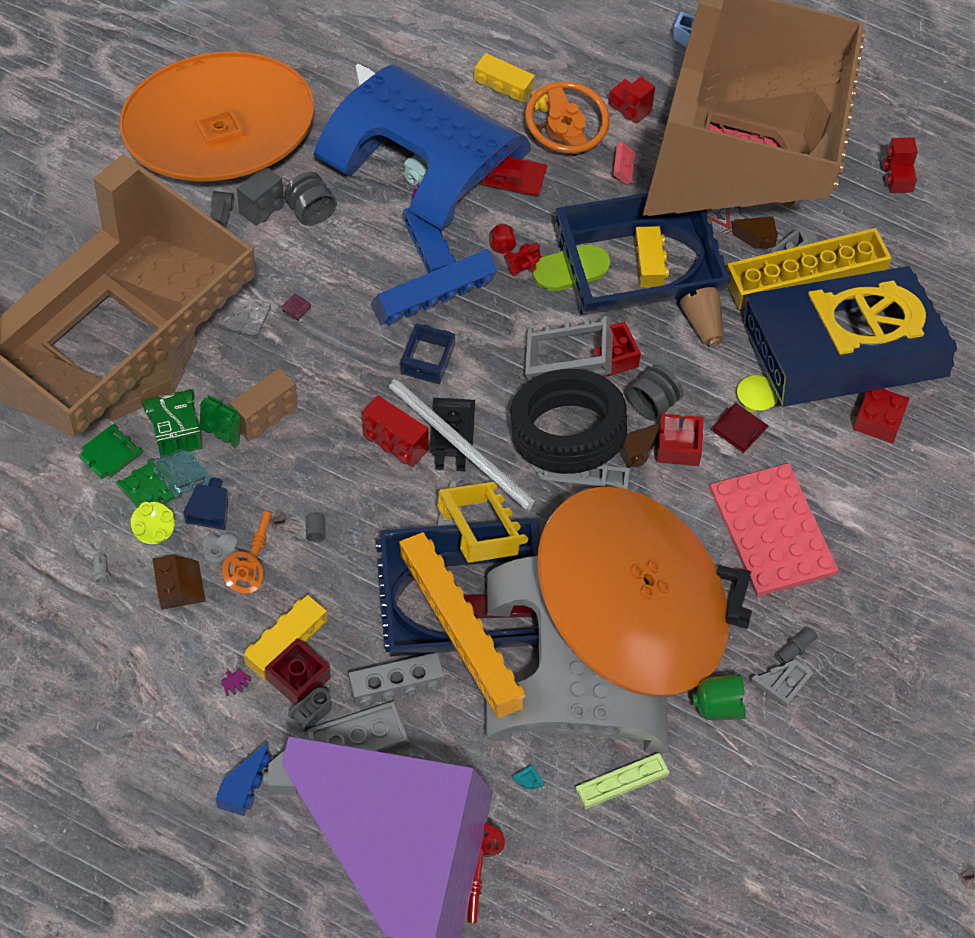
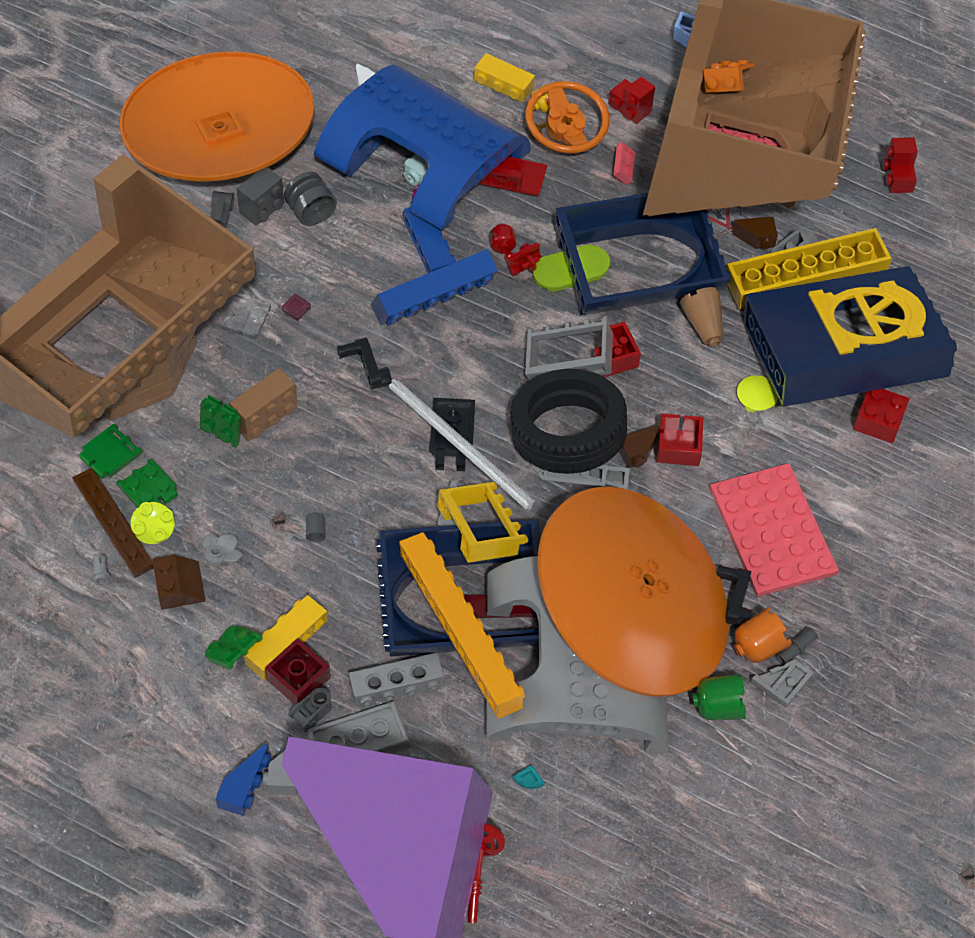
(113, 523): none -> reddish brown plate
(174, 421): green piece -> none
(180, 471): clear light blue plate -> none
(208, 506): dark blue torso -> none
(232, 645): none -> green plate
(234, 680): magenta piece -> none
(247, 566): orange dish -> none
(376, 377): none -> black beam
(395, 431): red brick -> none
(425, 370): dark blue window -> none
(622, 780): yellowish green tile -> none
(650, 256): yellow brick -> none
(654, 392): dark grey wheel -> none
(725, 75): none -> orange bracket
(739, 427): dark red piece -> none
(761, 637): none -> orange cylinder

